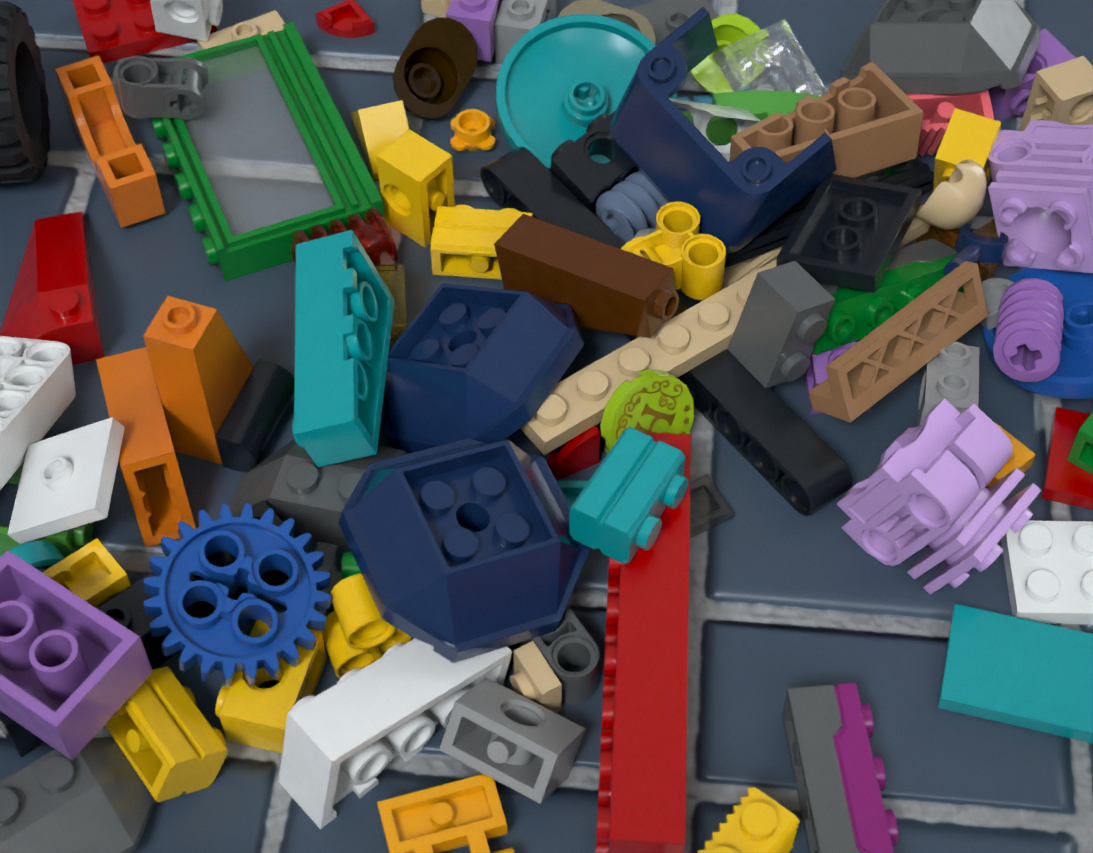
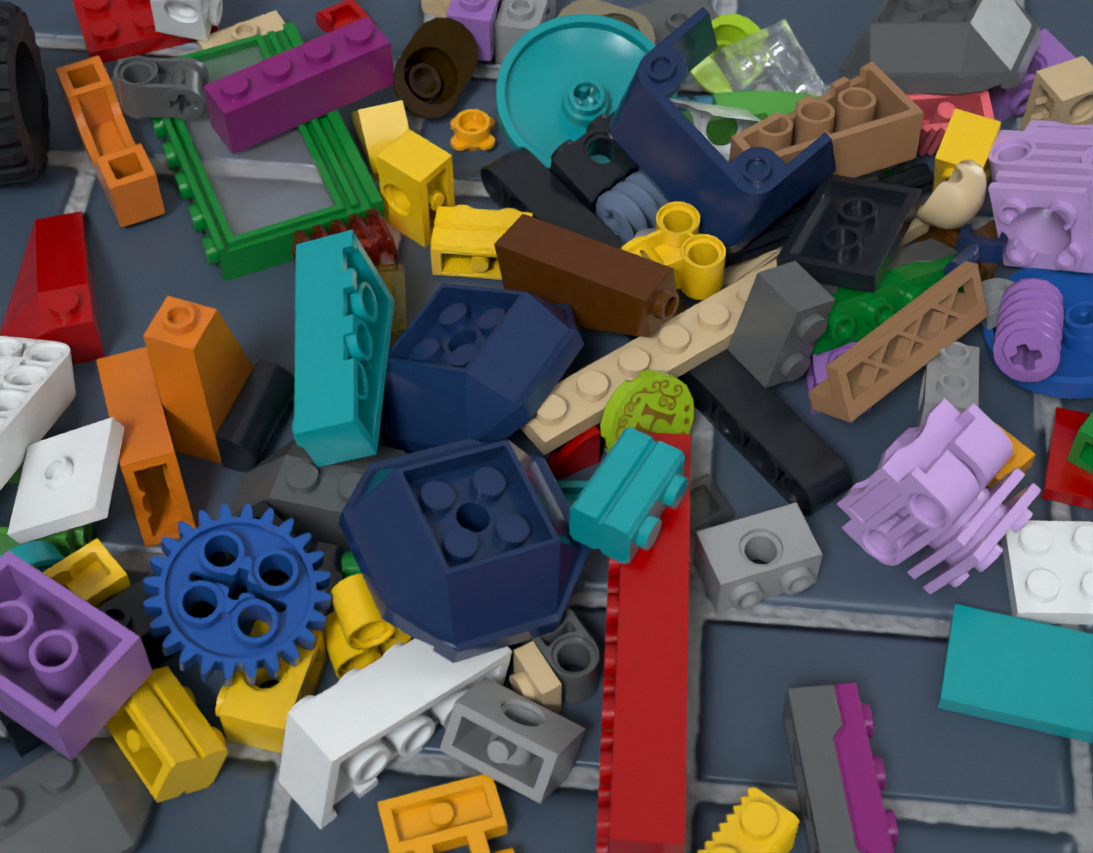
(299, 85): none -> magenta brick
(773, 536): none -> light grey brick

